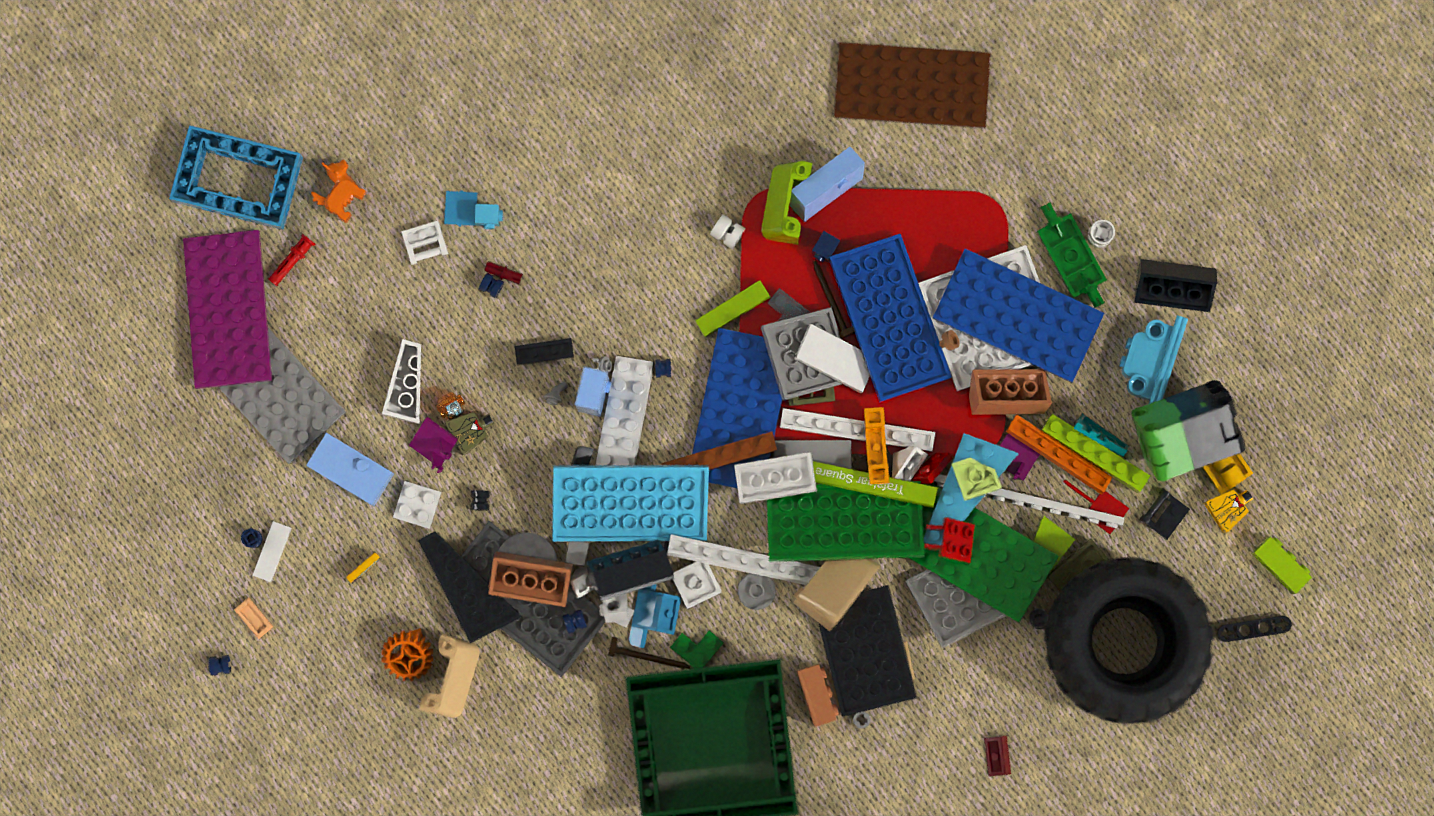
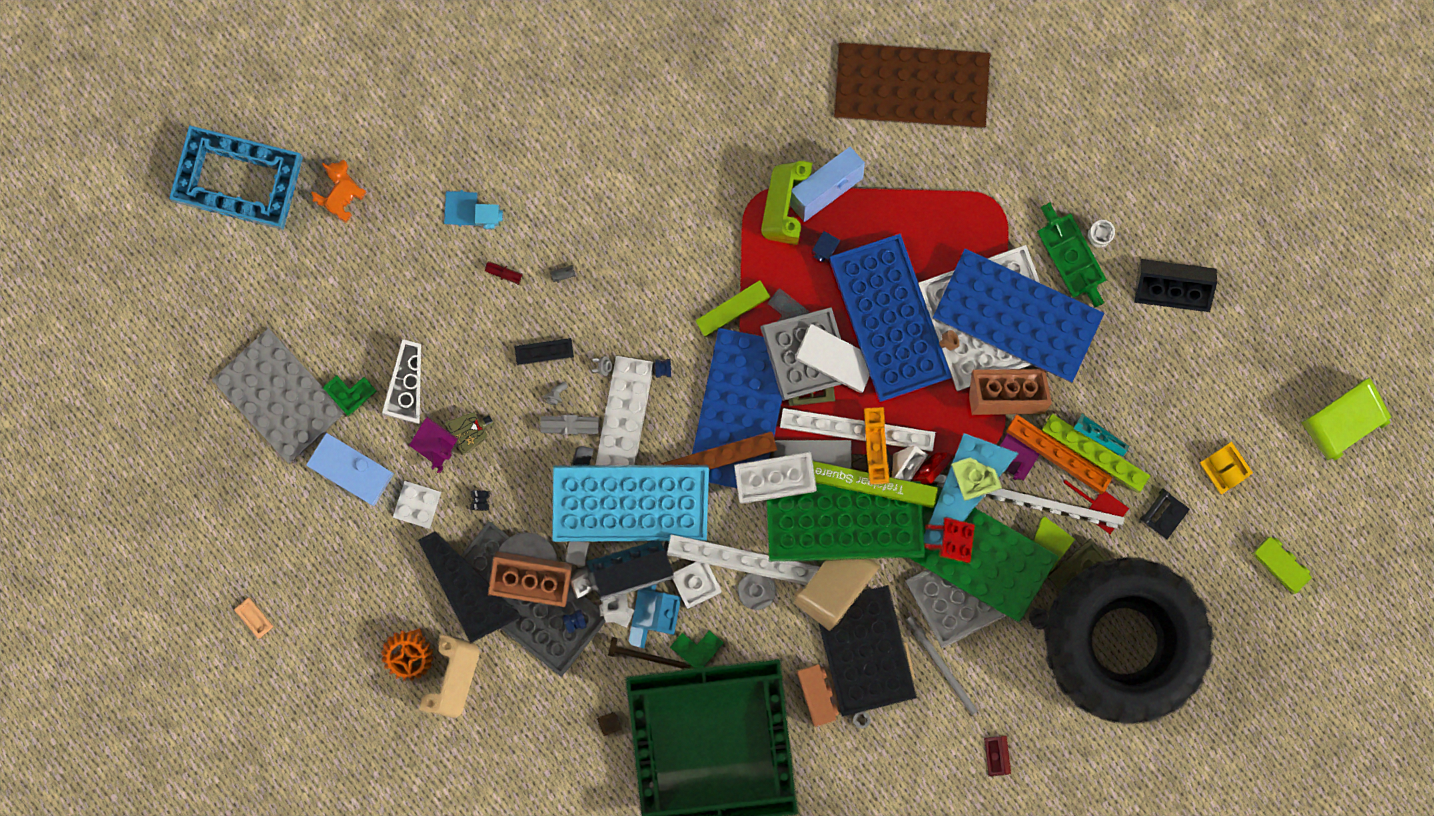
(219, 665): dark blue wheel -> none
(227, 309): magenta plate -> none
(254, 536): dark blue wheel -> none
(272, 551): white tile -> none
(297, 252): red pin -> none
(349, 399): none -> green plate
(363, 568): yellow tile -> none
(423, 236): white plate -> none
(450, 405): clear orange head -> none
(495, 285): dark blue wheel -> none
(563, 273): none -> dark grey pin
(569, 424): none -> light grey piece
(592, 391): light blue brick -> none
(609, 723): none -> dark brown plate
(721, 228): white wheel -> none
(845, 332): dark brown piece -> none
(919, 633): none -> light grey bar
(1152, 358): medium azure brick -> none
(1188, 430): piece -> none
(1228, 508): yellow torso -> none
(1253, 626): black beam -> none
(1347, 419): none -> lime windscreen

